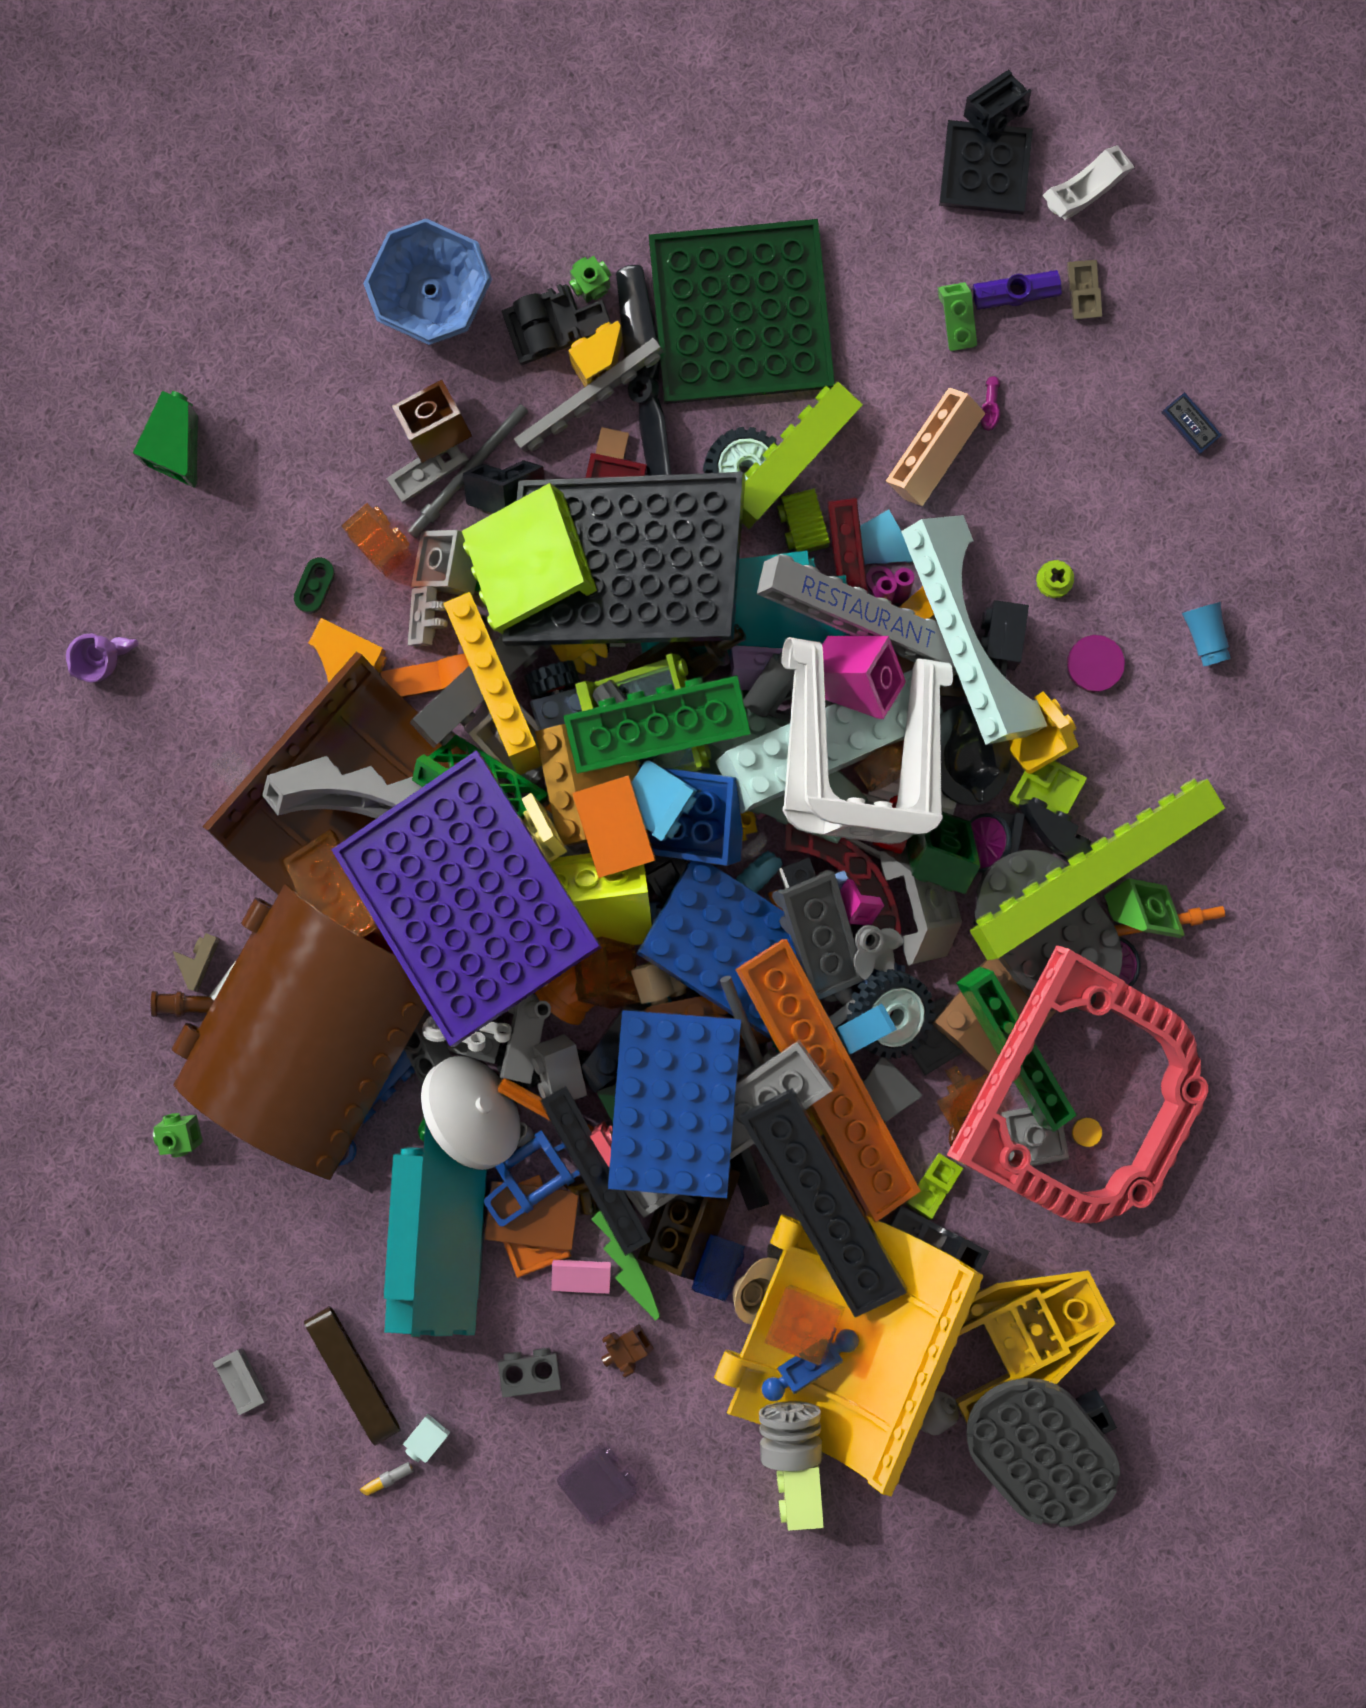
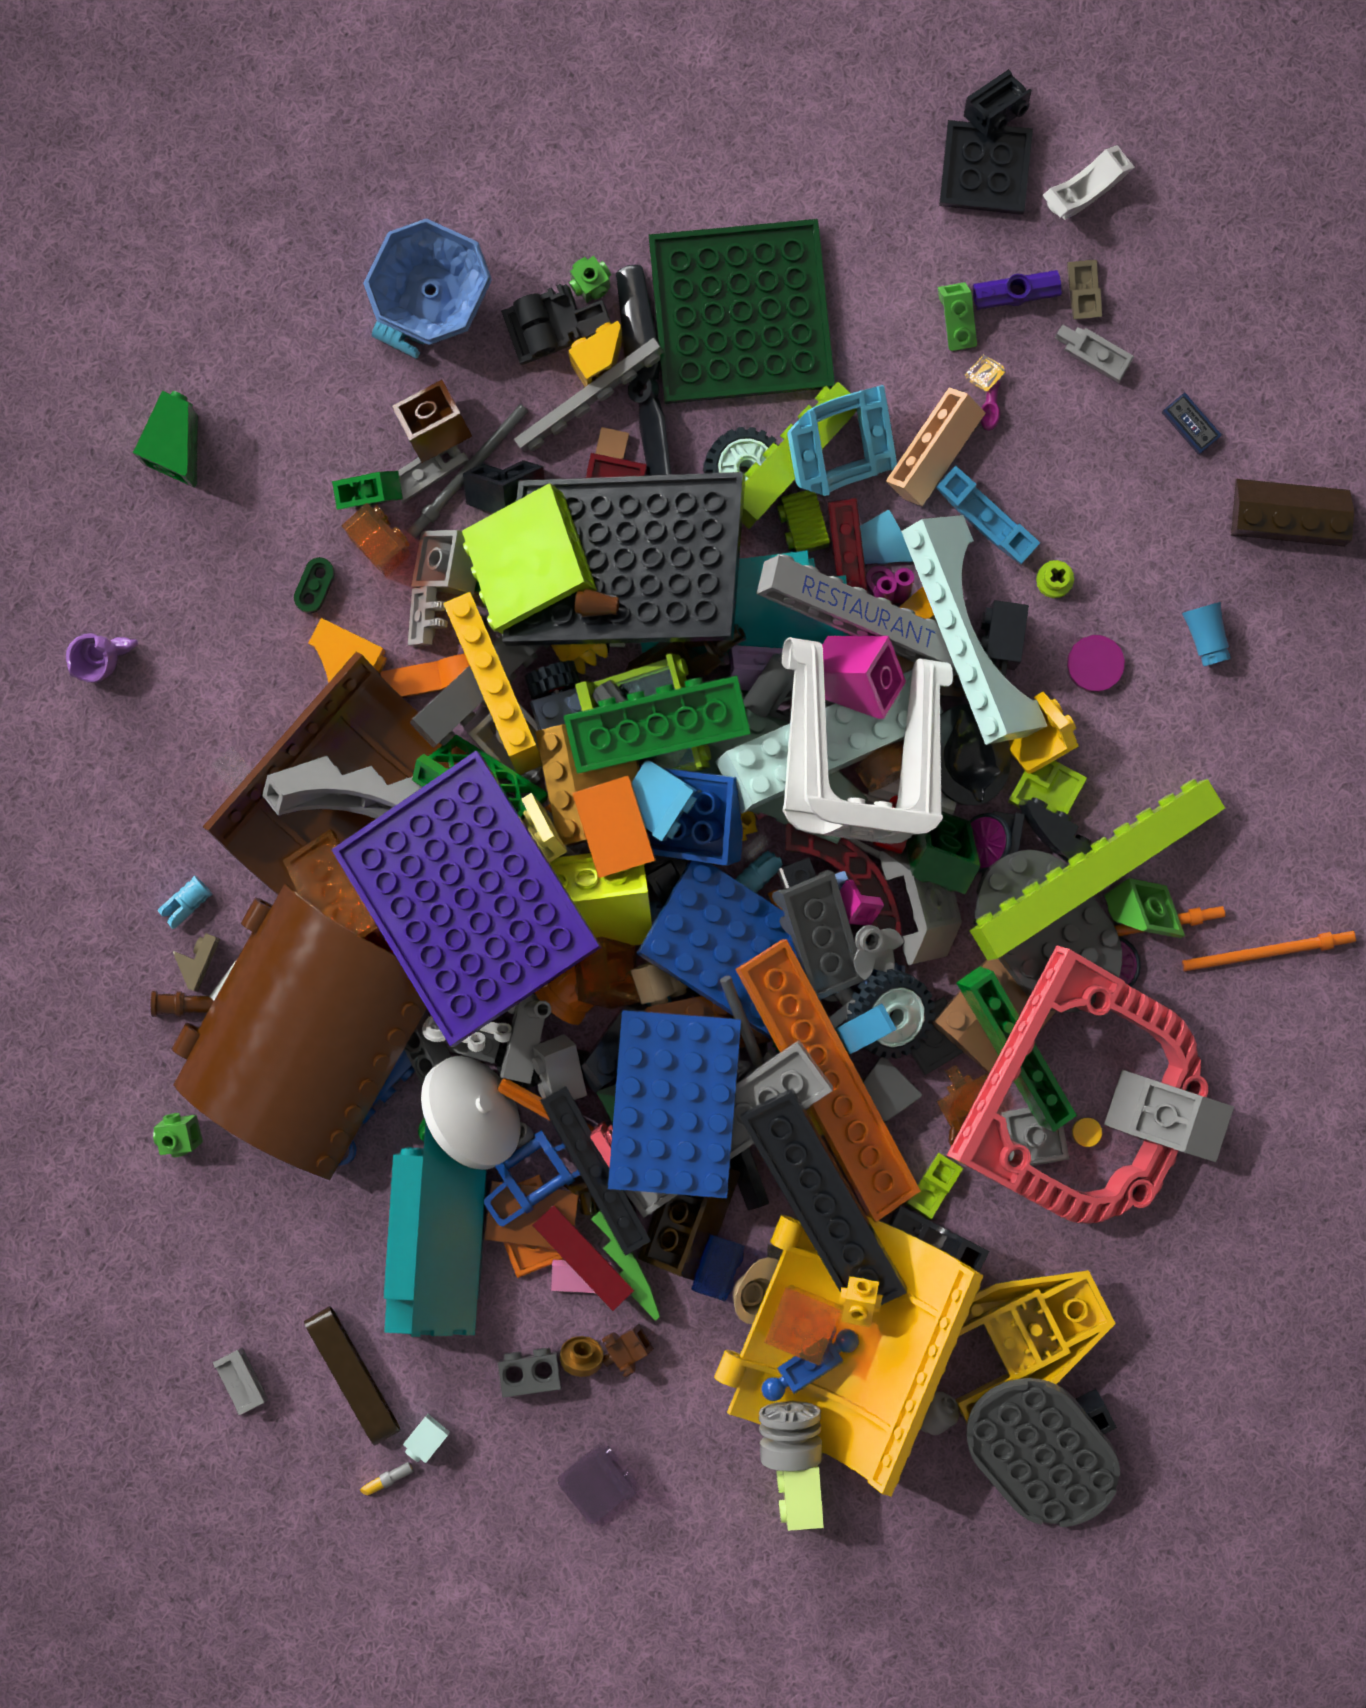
(188, 898): none -> medium azure hinge
(367, 488): none -> green brick
(395, 339): none -> medium azure hinge
(581, 1356): none -> pearl gold plate
(583, 1258): none -> dark red tile
(594, 603): none -> reddish brown cone
(860, 1301): none -> yellow brick
(875, 435): none -> medium azure wedge
(985, 373): none -> clear tile
(986, 516): none -> dark azure slope
(1095, 351): none -> light grey hinge
(1169, 1116): none -> light grey slope
(1292, 513): none -> dark brown slope
(1324, 941): none -> orange bar

